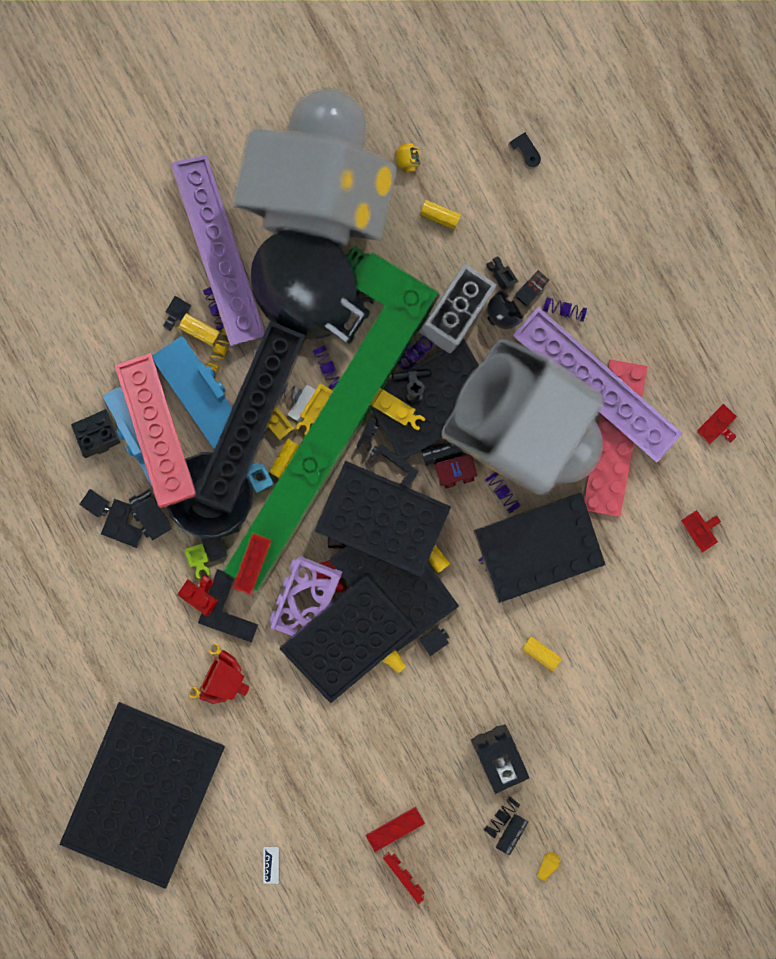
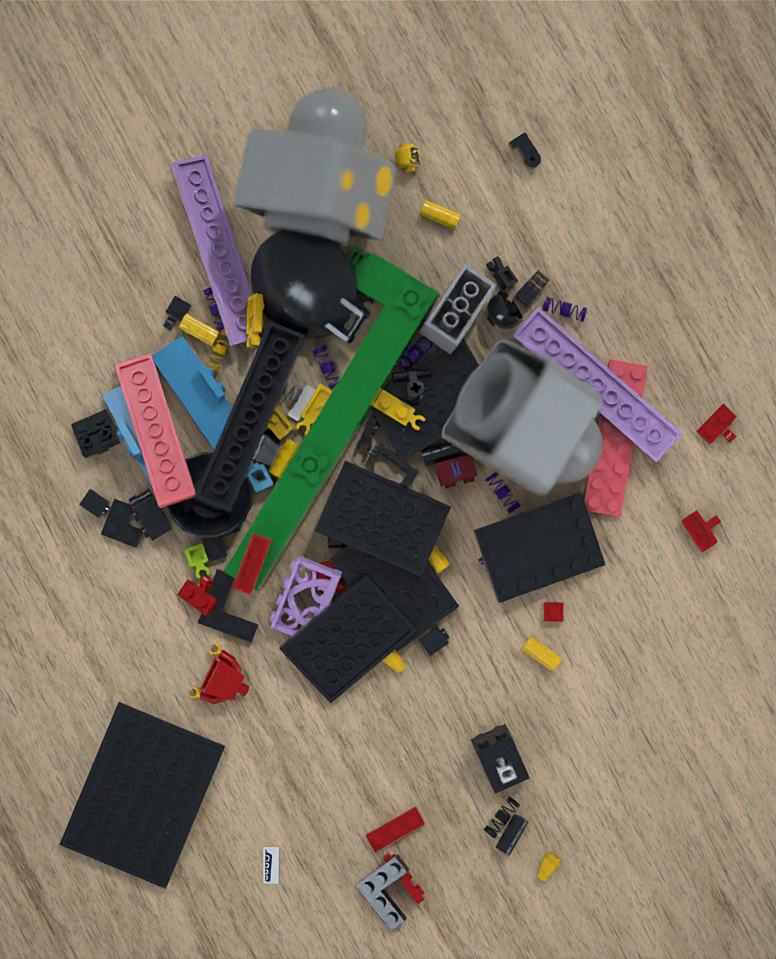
(254, 319): none -> yellow plate
(268, 448): none -> black sticker
(373, 890): none -> plate
(553, 611): none -> red plate

